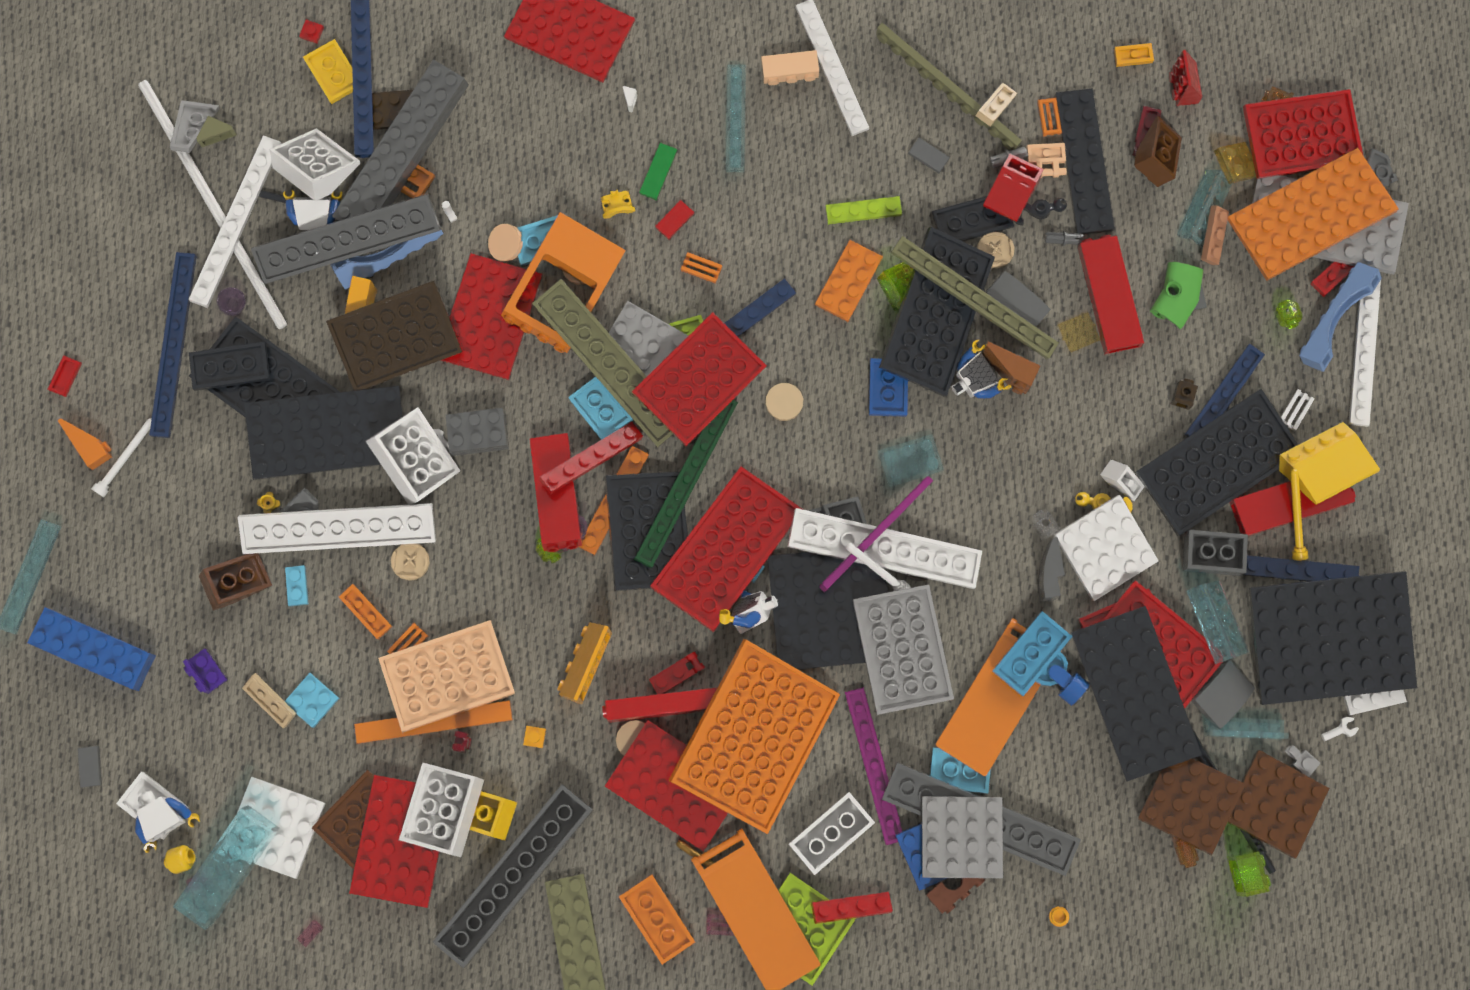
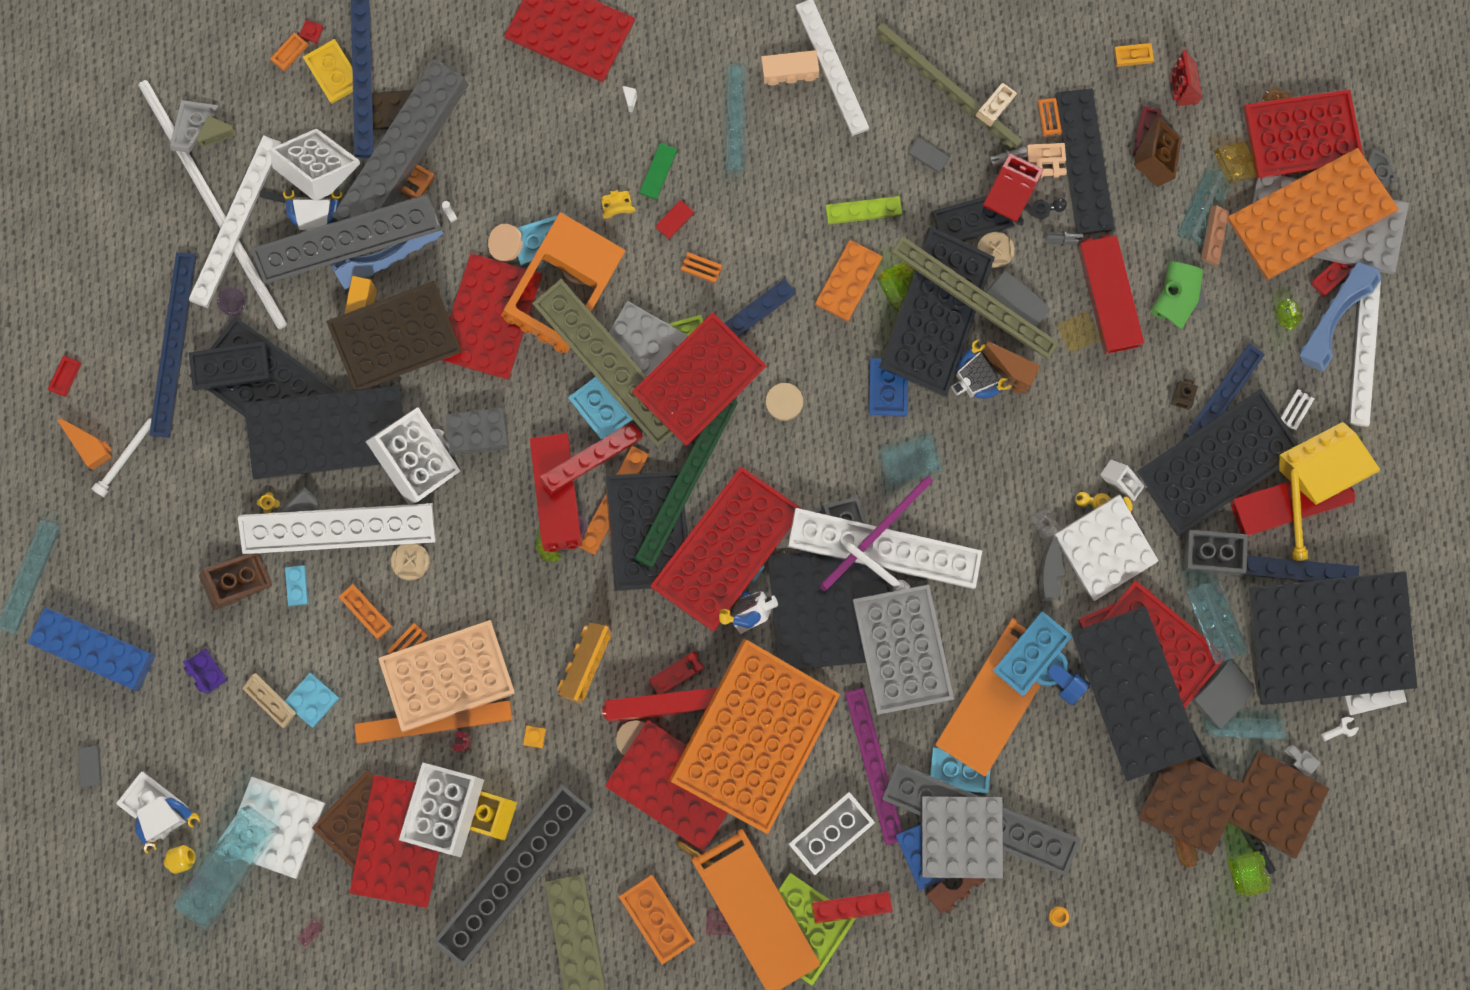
(289, 51): none -> orange tile

